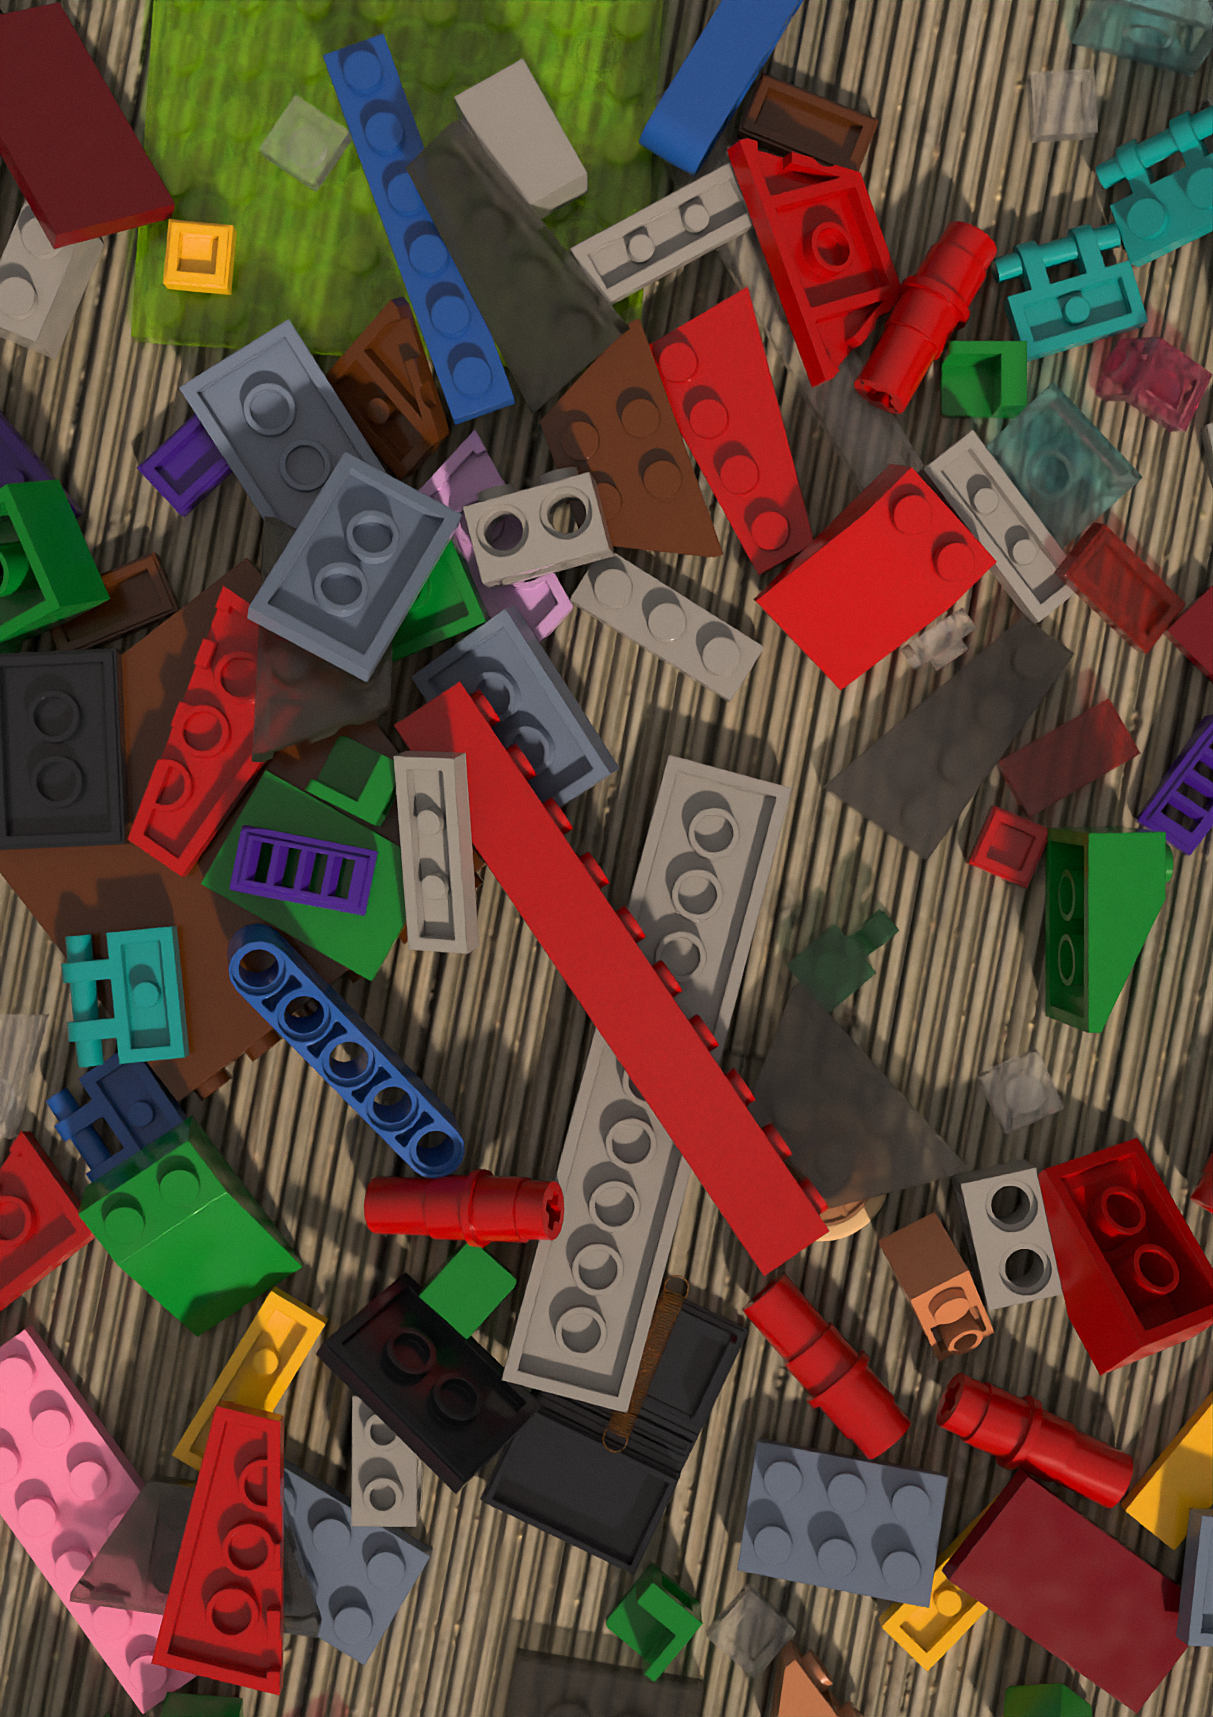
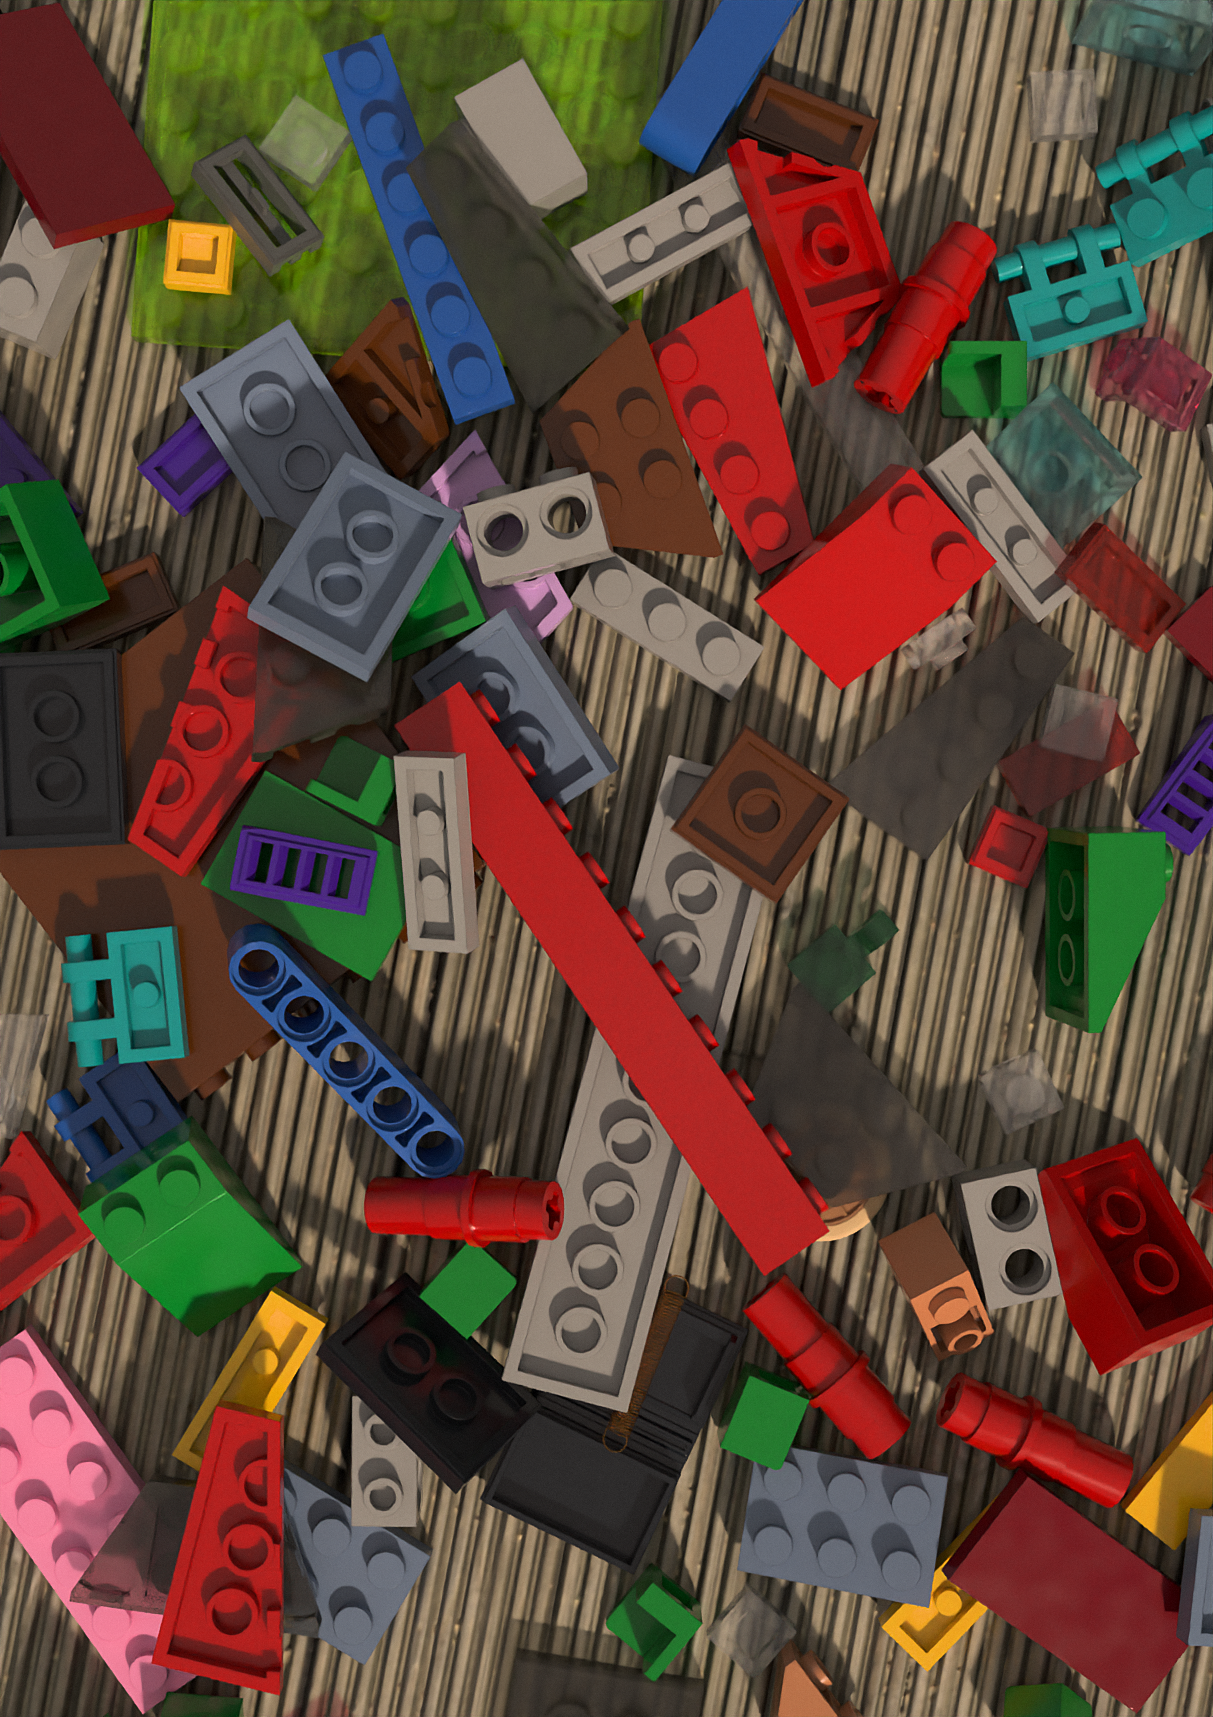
(269, 257): none -> dark grey tile
(759, 814): none -> reddish brown tile
(762, 1416): none -> green panel
(1077, 723): none -> clear tile

